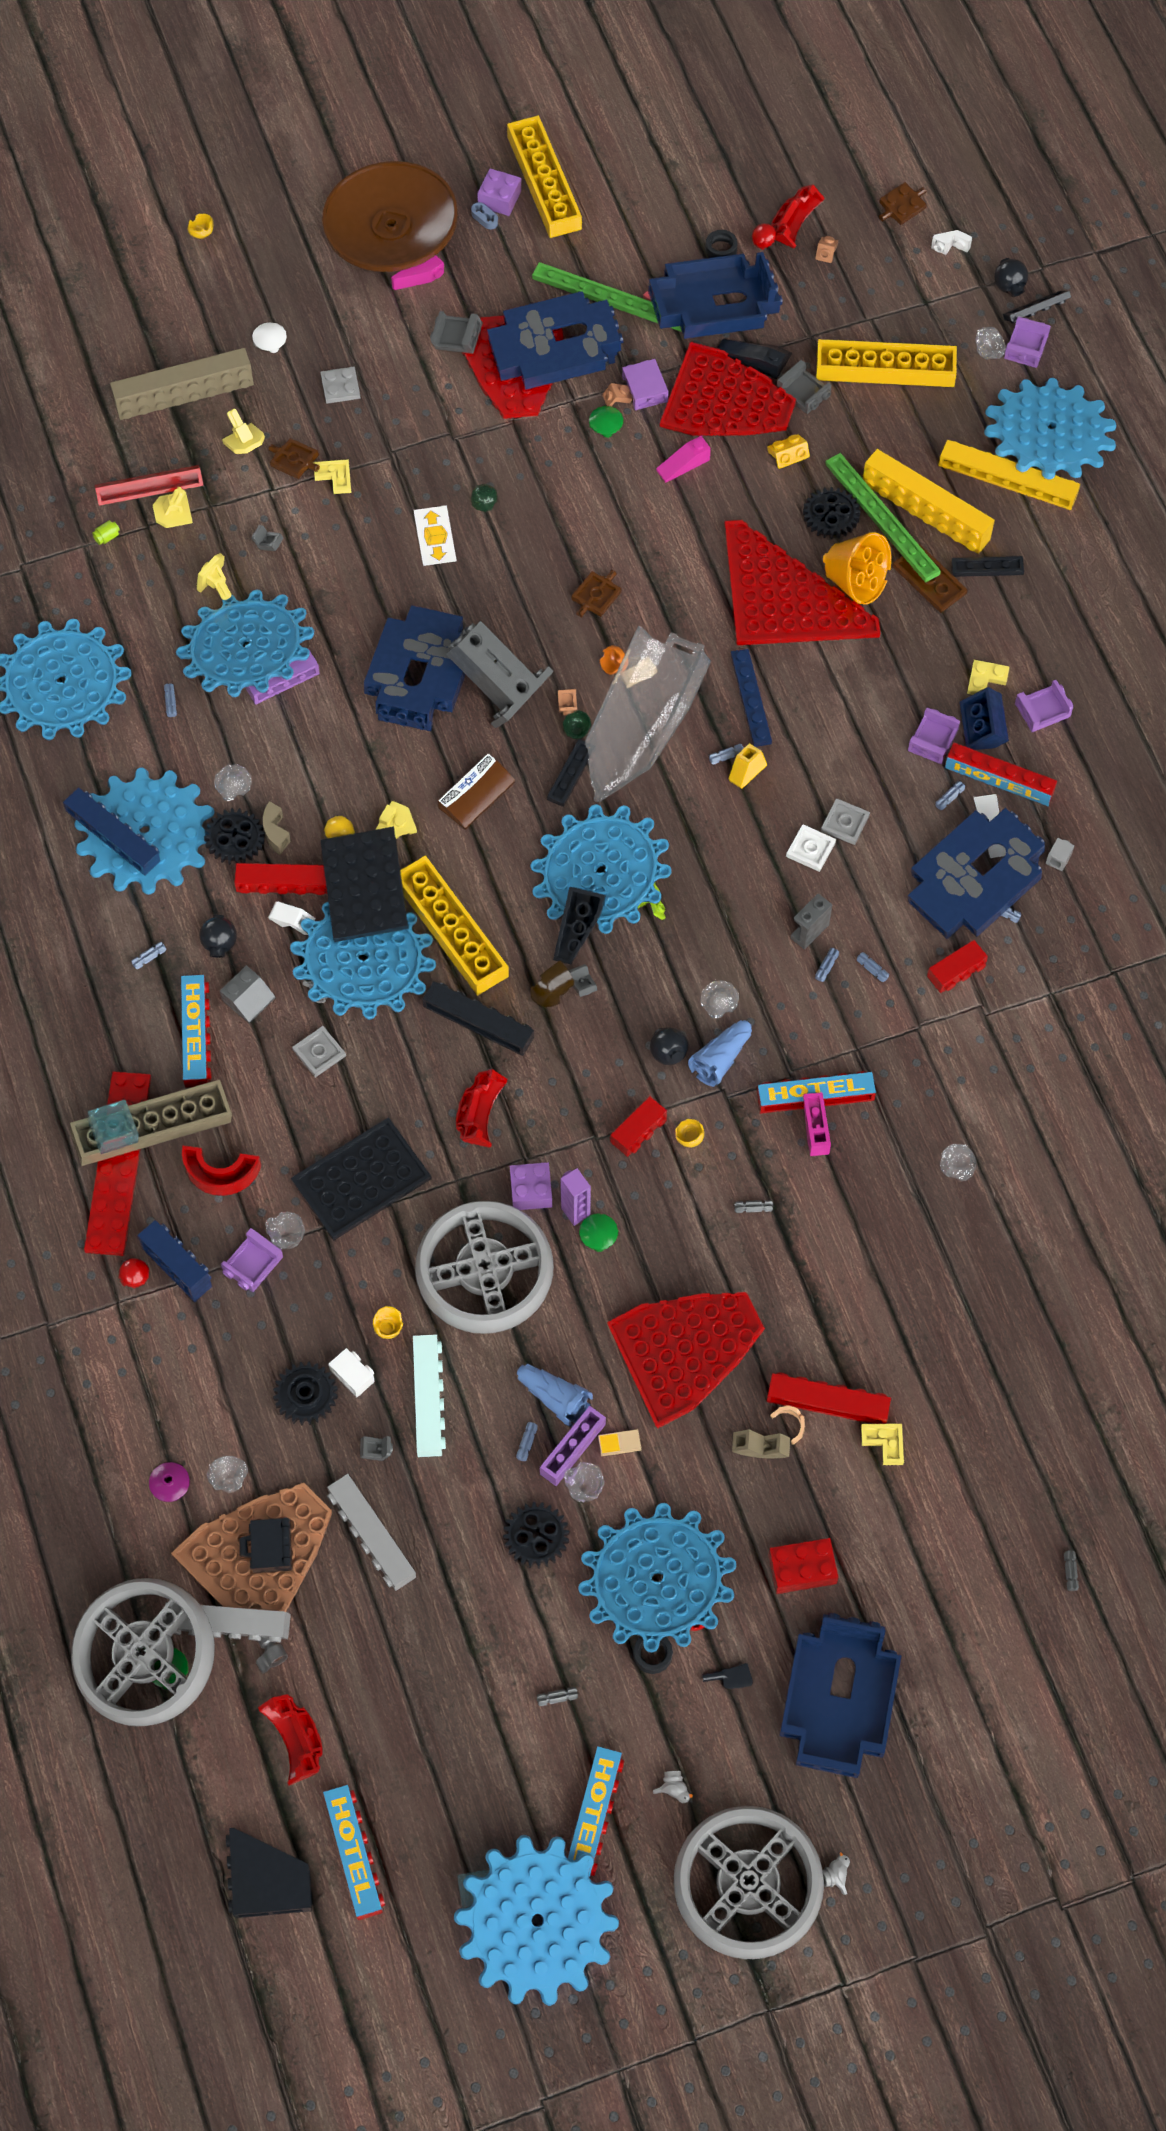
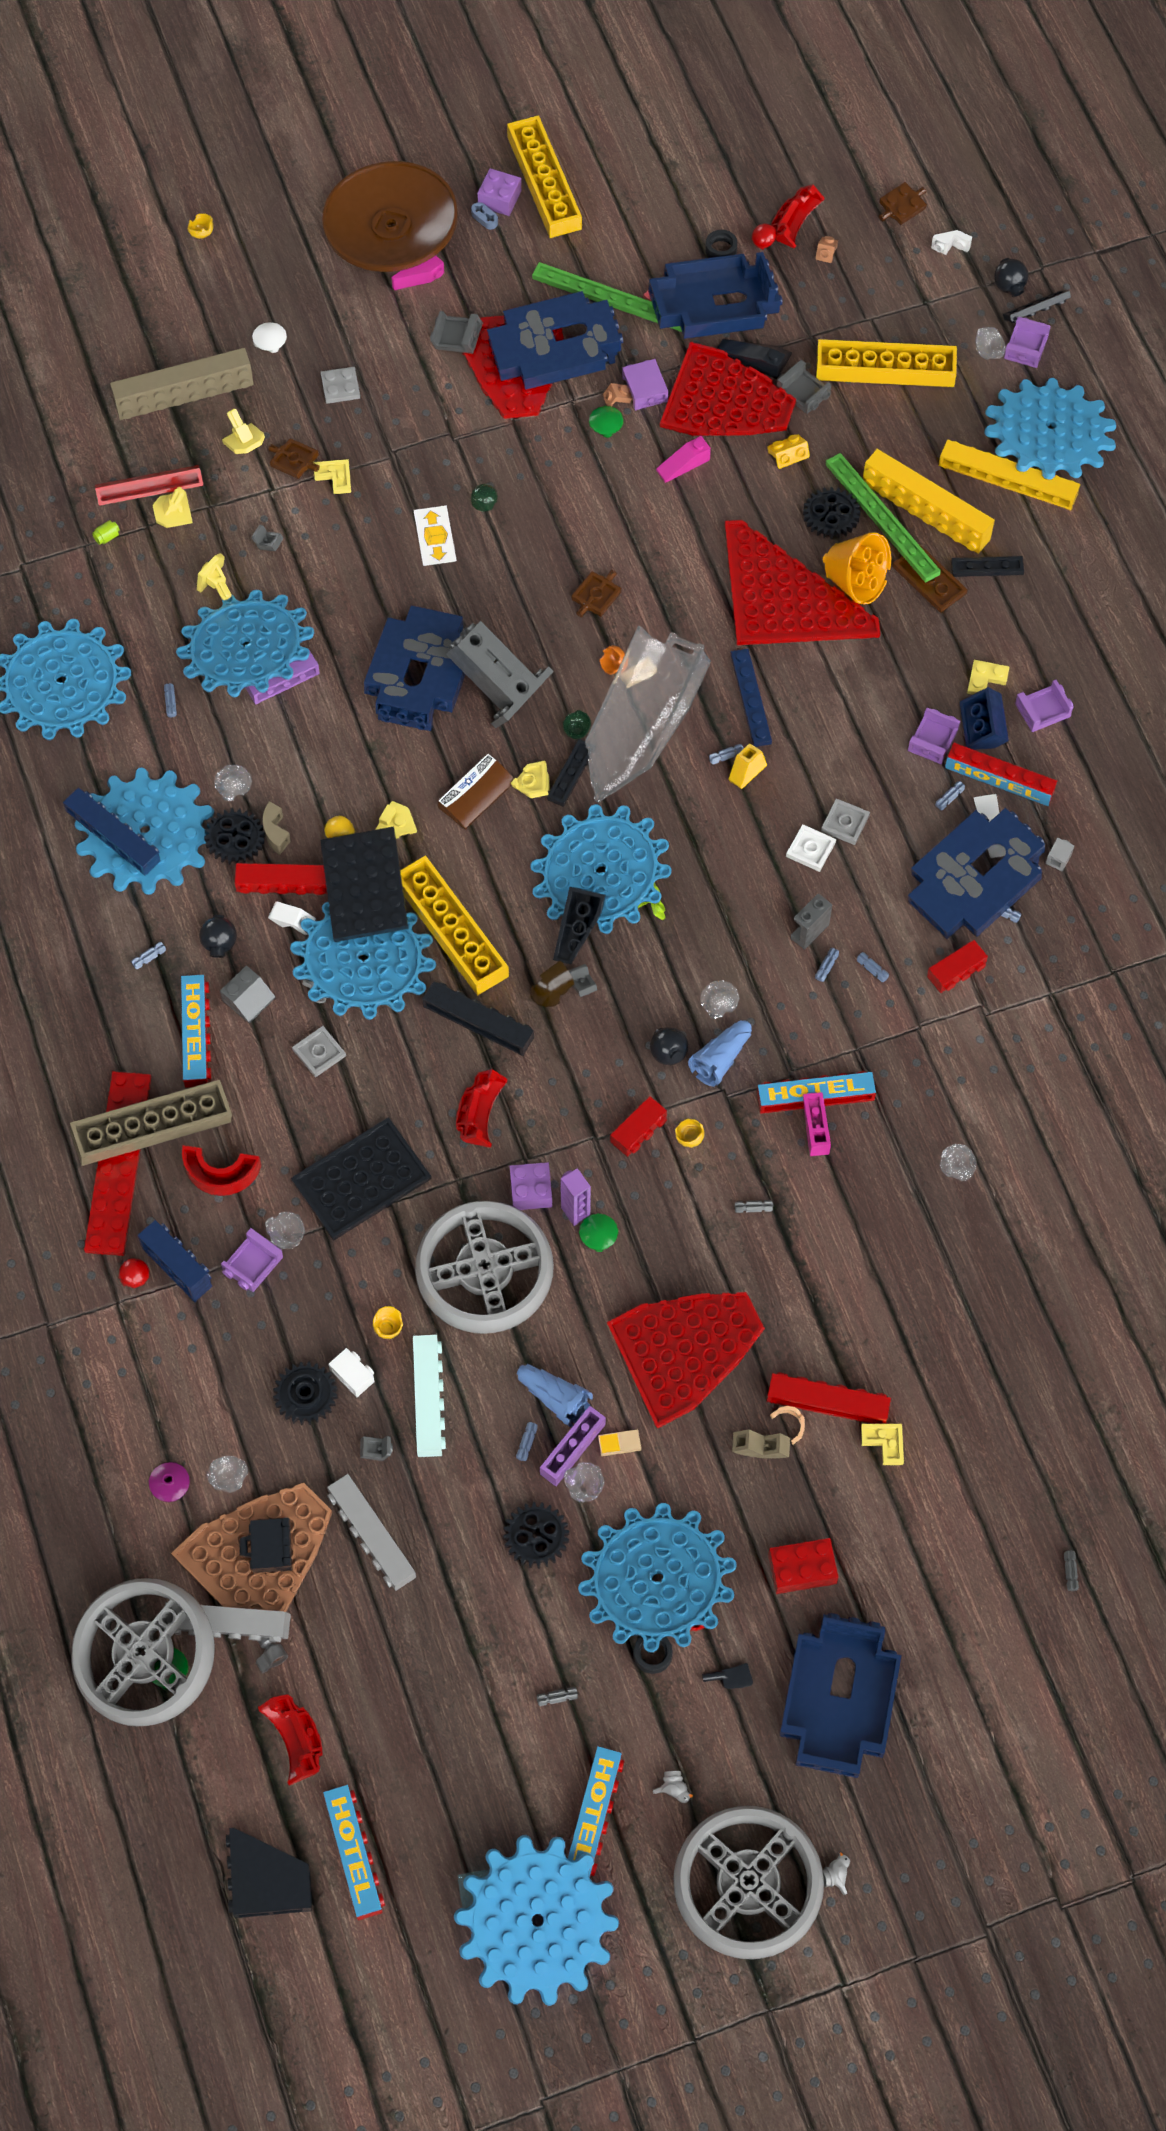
(113, 1127): clear light blue brick -> none
(533, 780): none -> light yellow plate
(567, 701): nougat bracket -> none

